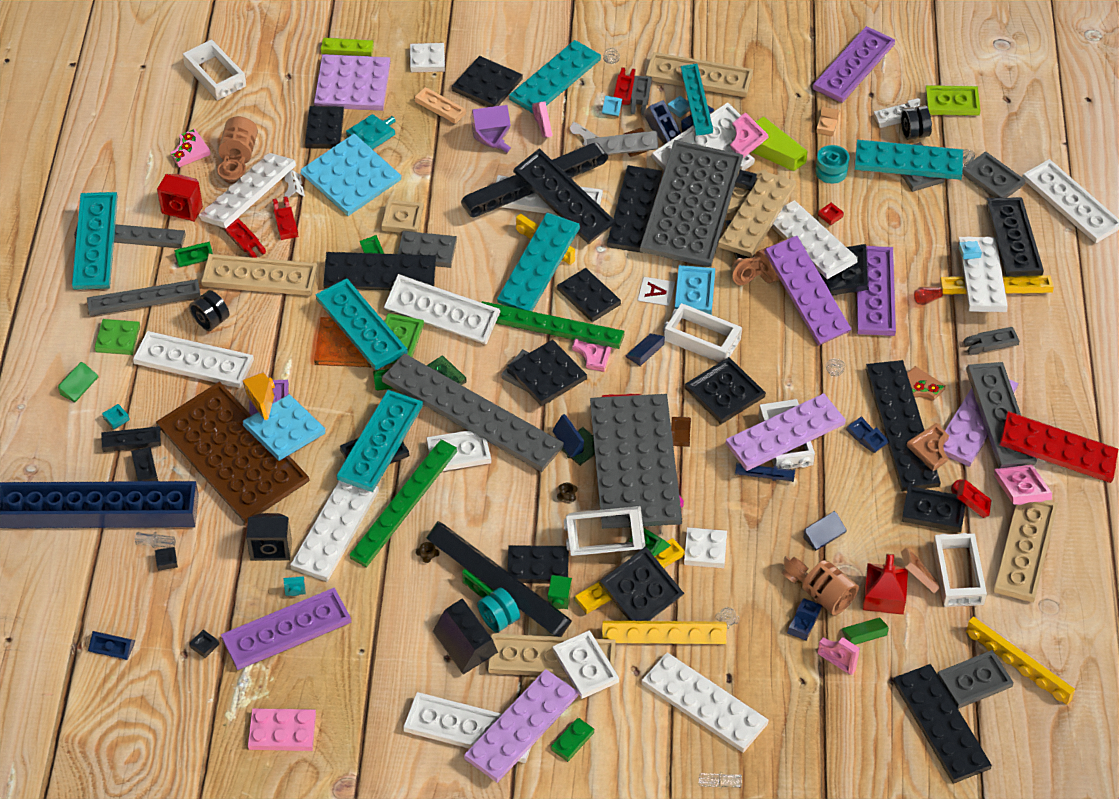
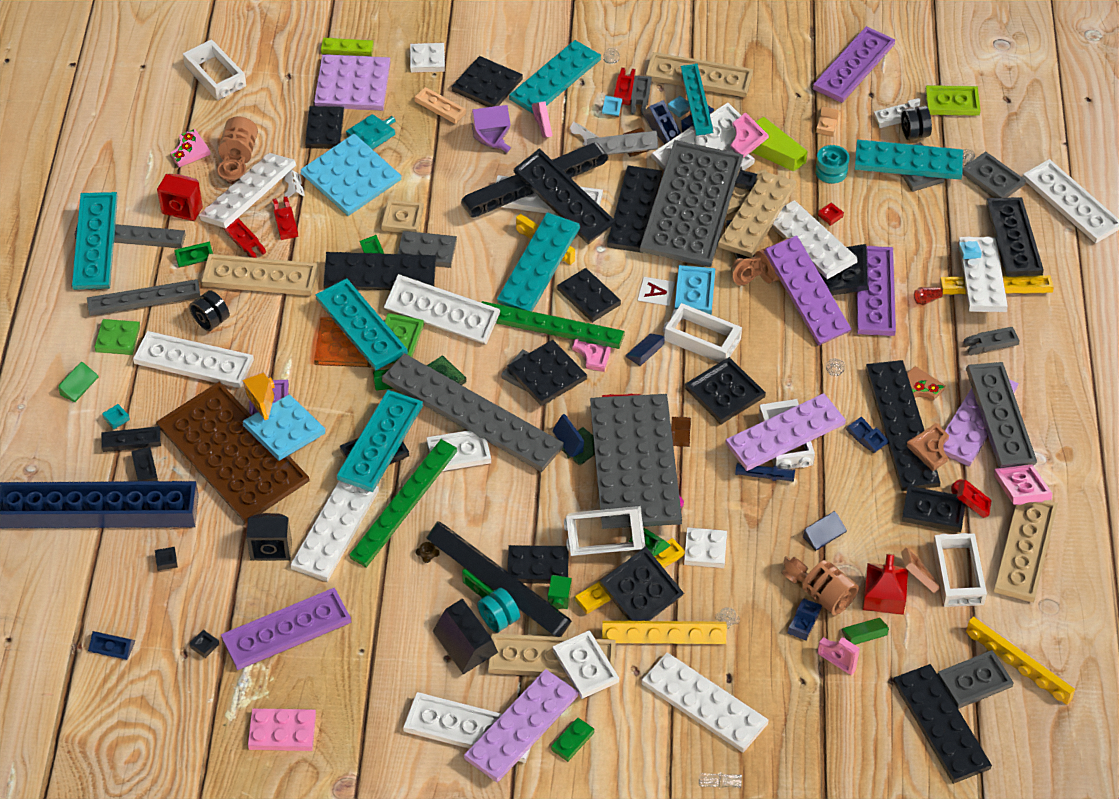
(155, 540): clear axle -> none
(294, 586): teal plate -> none
(567, 488): dark brown plate -> none
(1059, 447): red plate -> none

